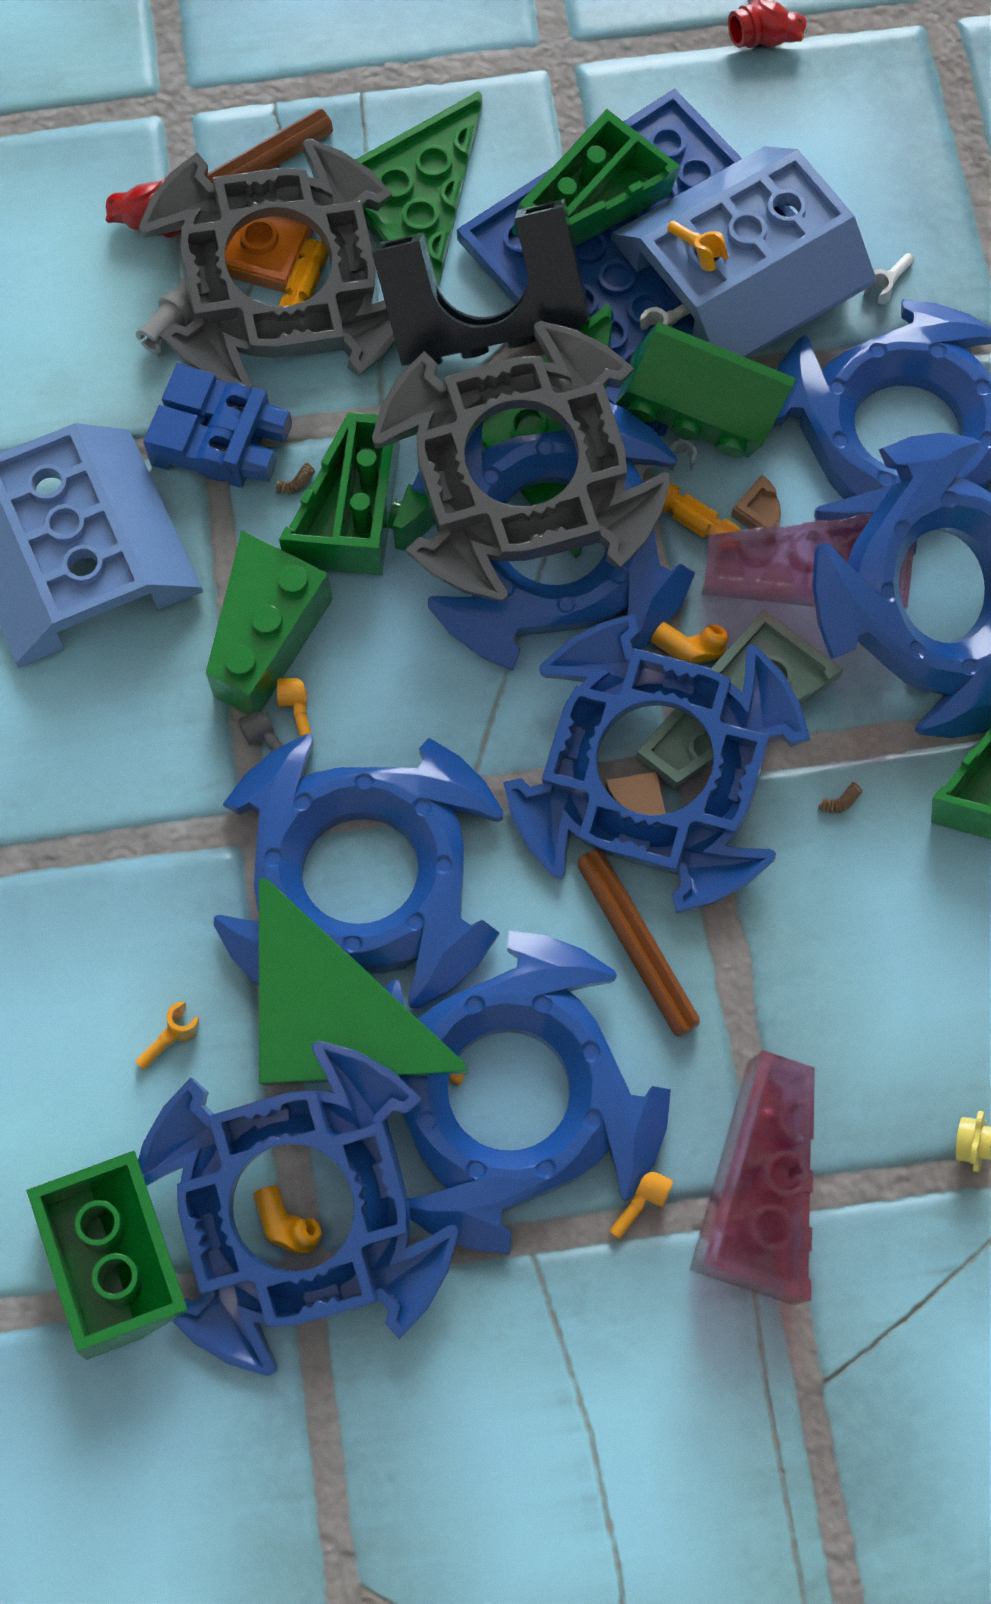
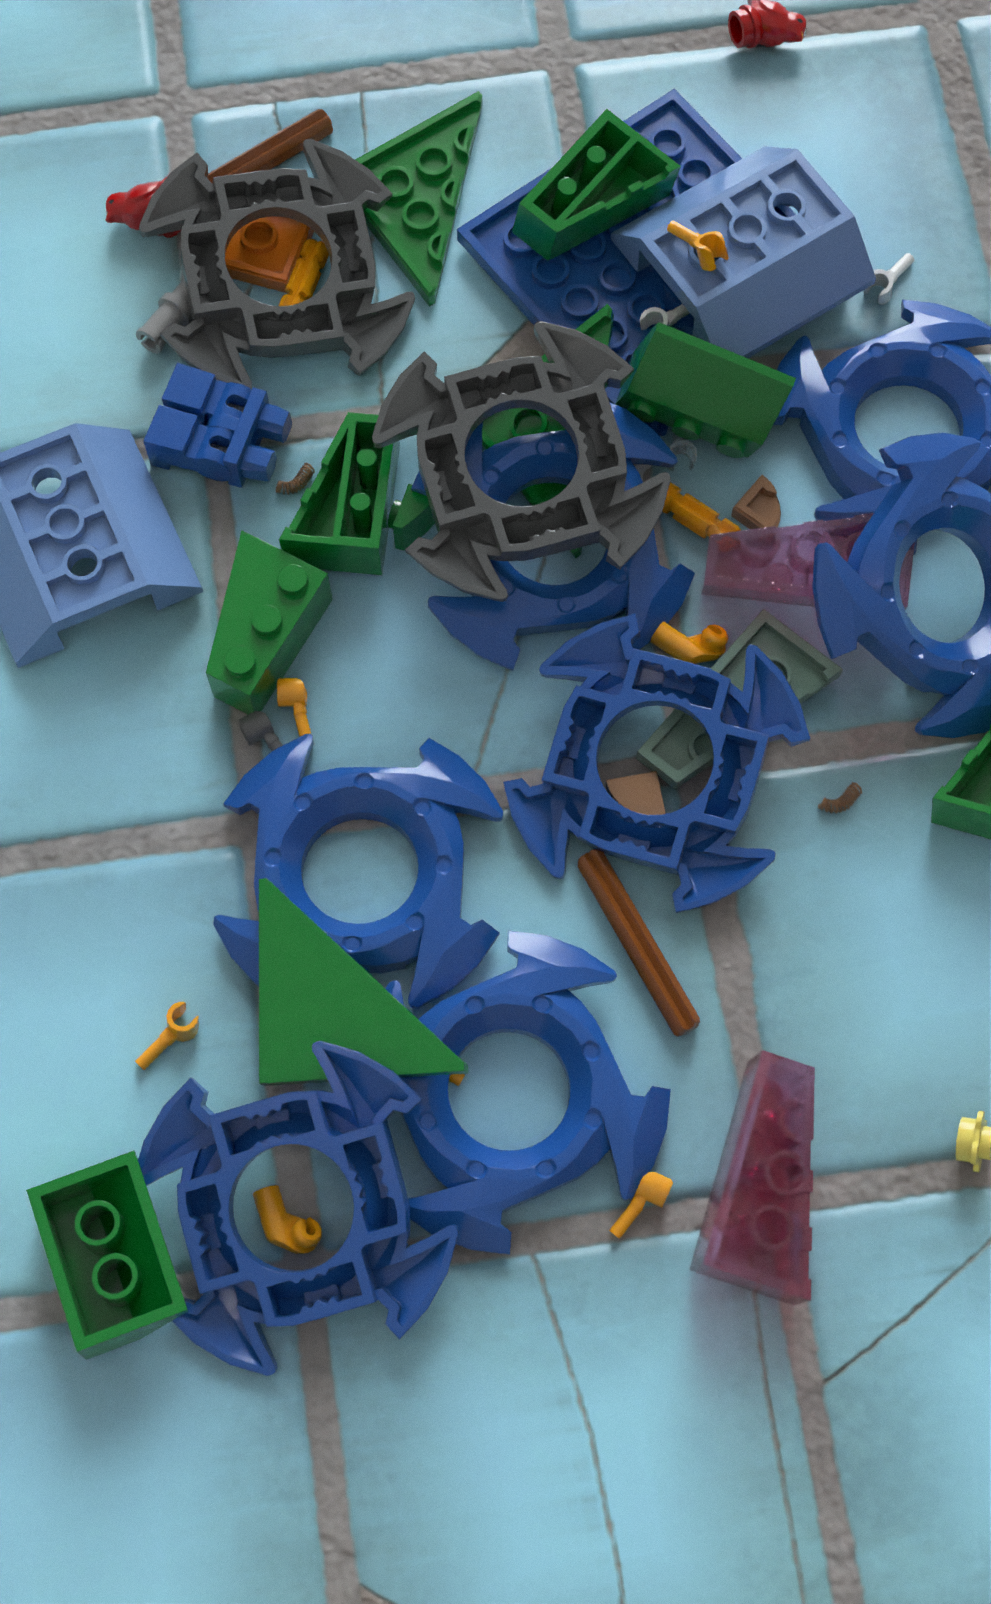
(429, 323): black arch -> none

